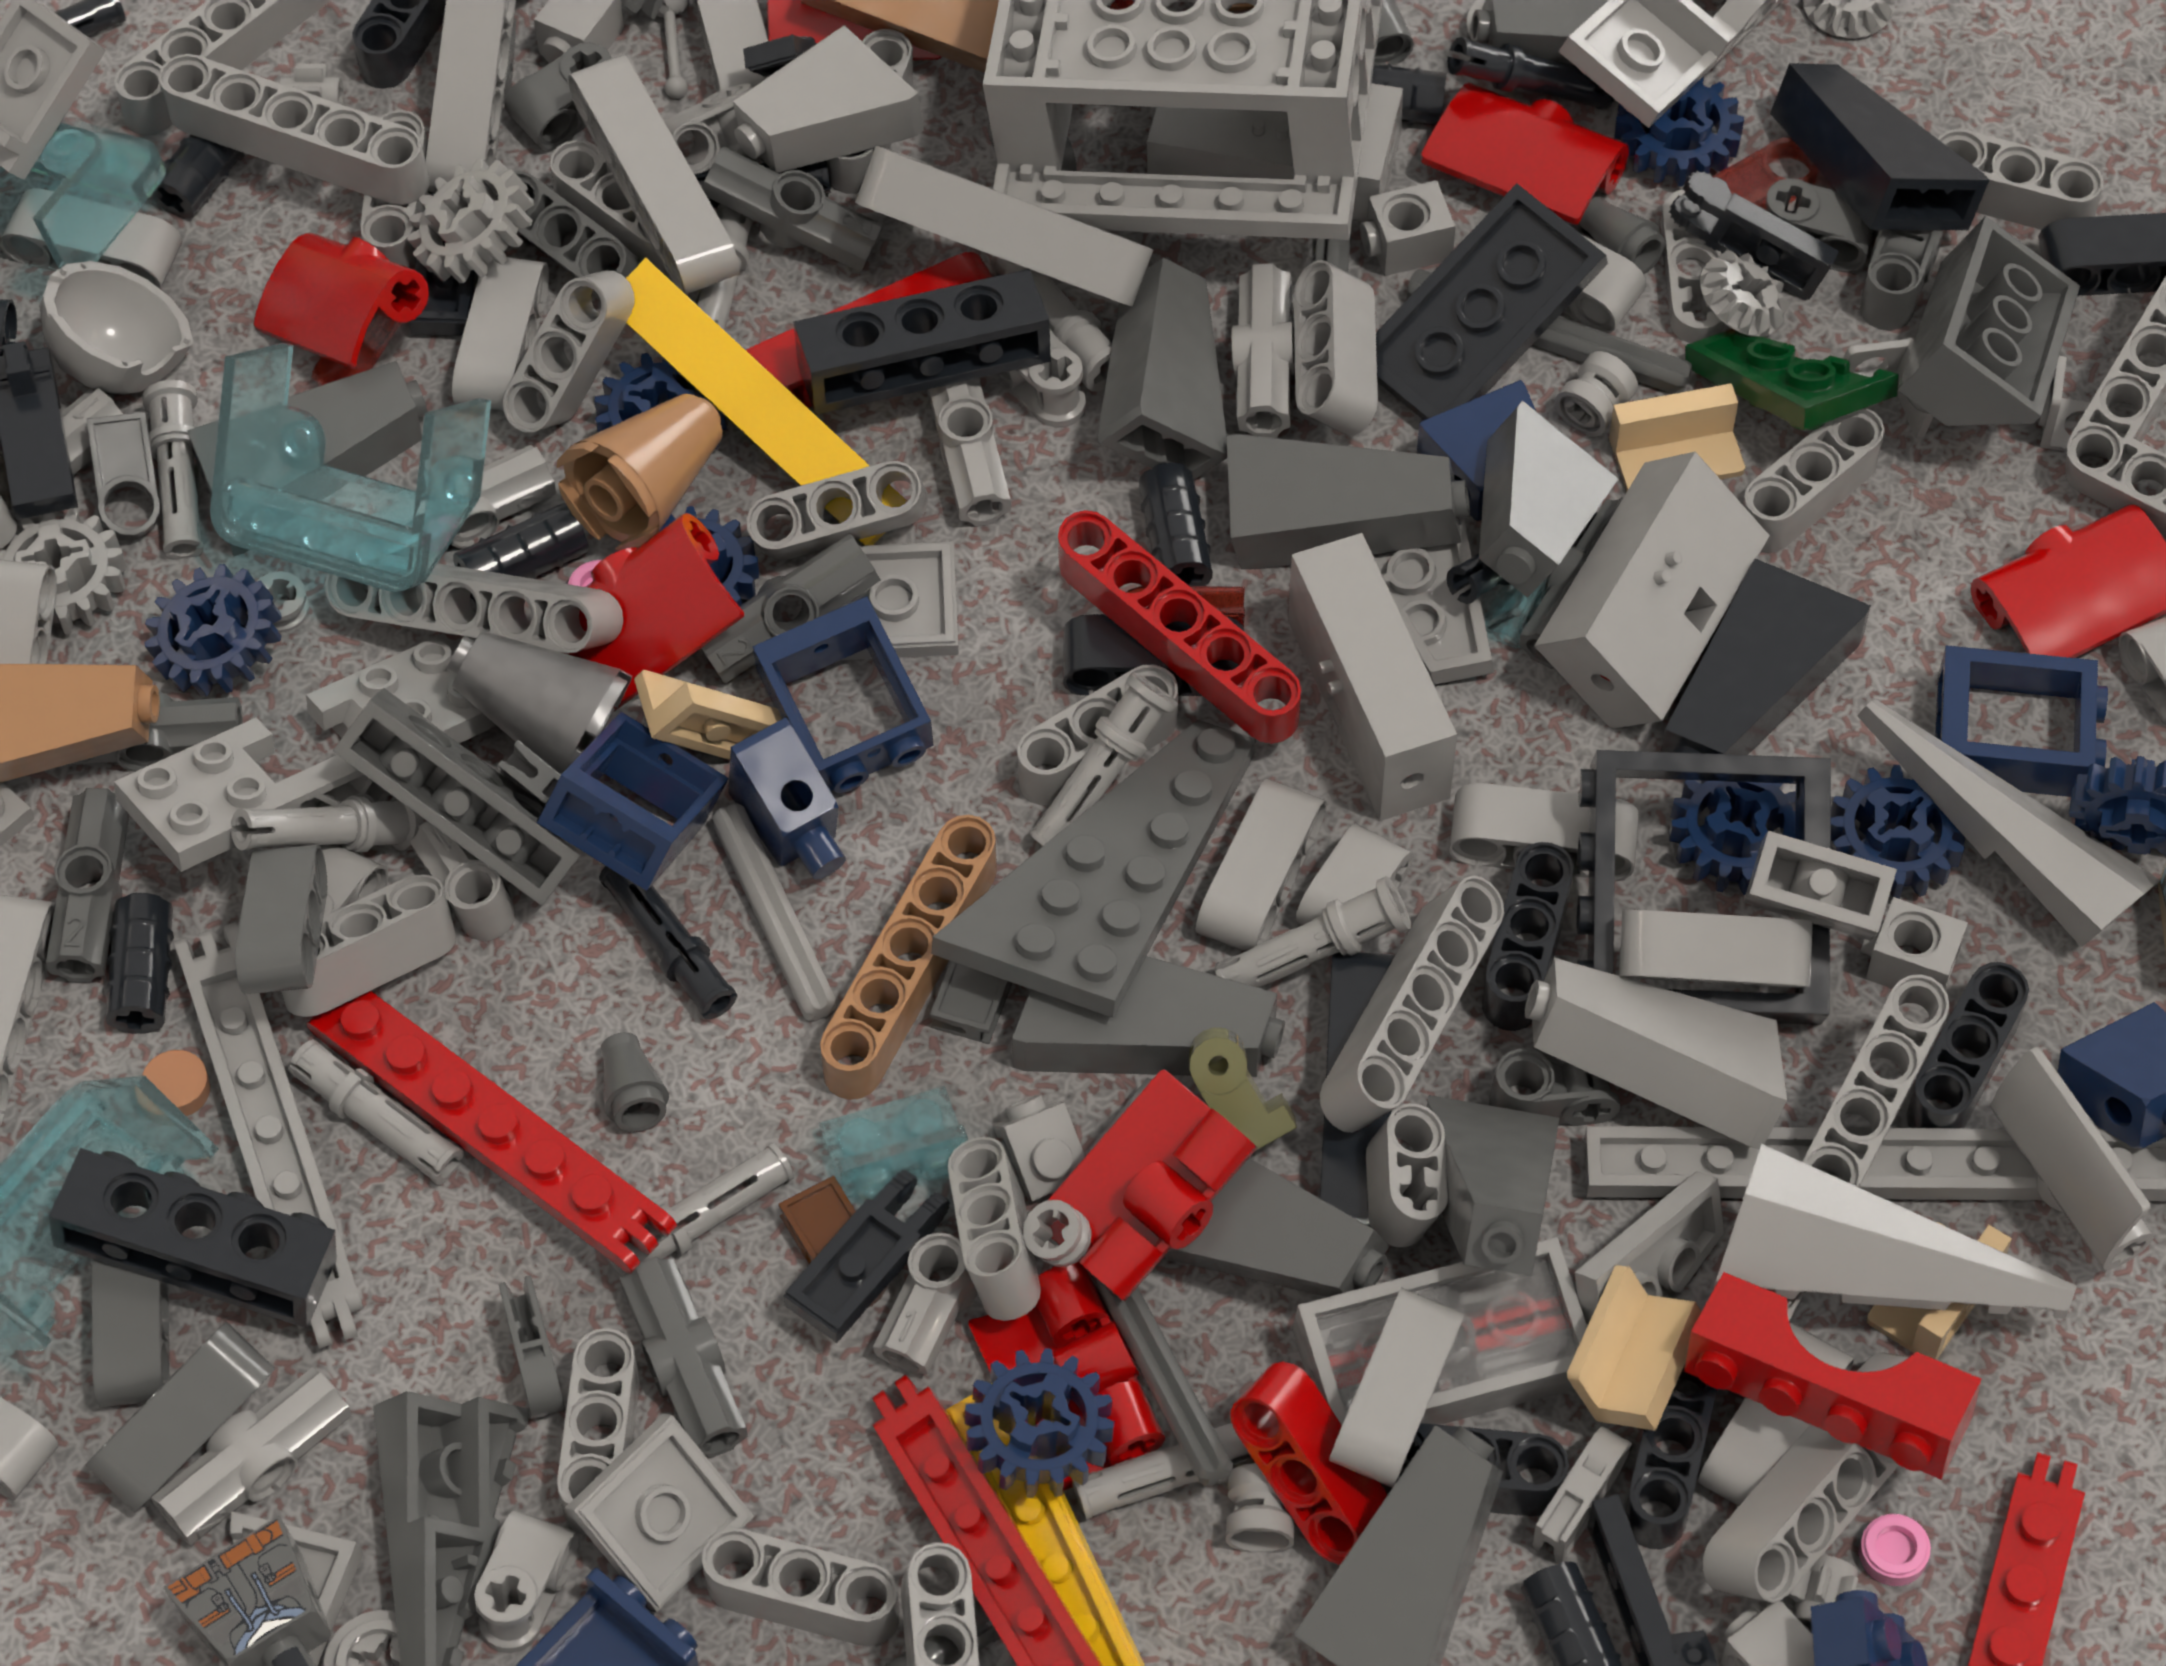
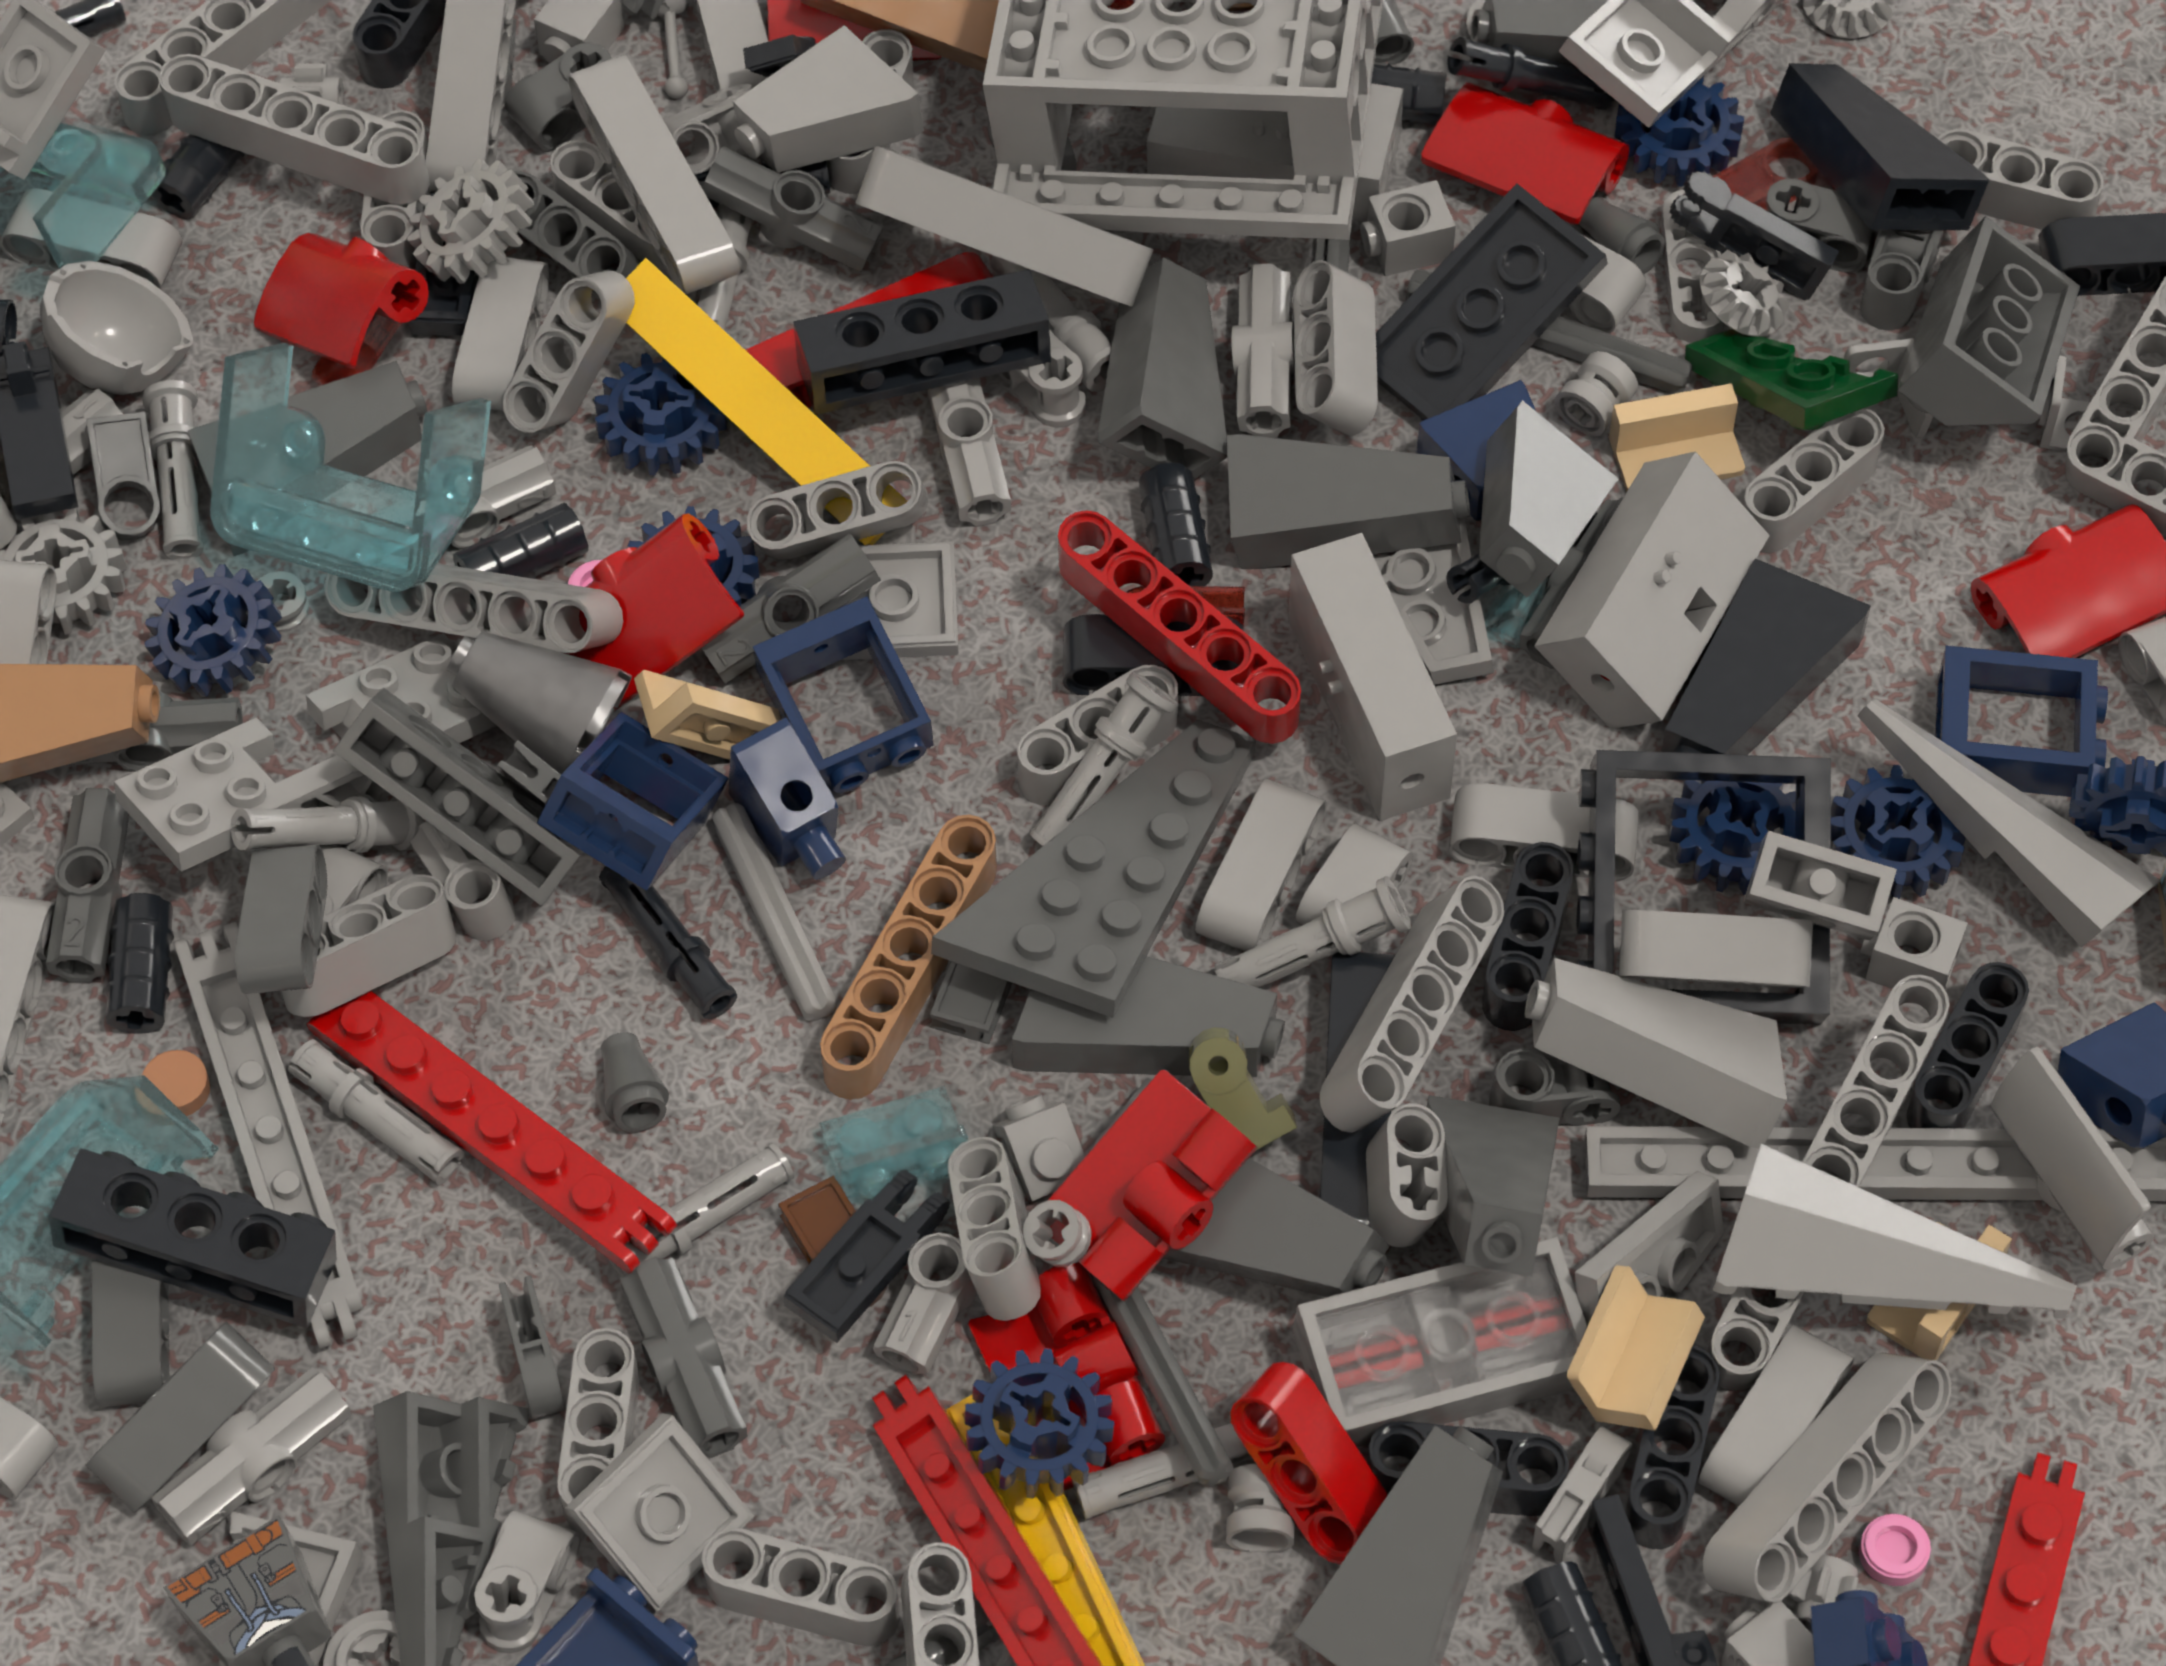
(639, 469): medium nougat cone -> none
(1396, 1387): light grey beam -> none
(1902, 1412): red arch -> none

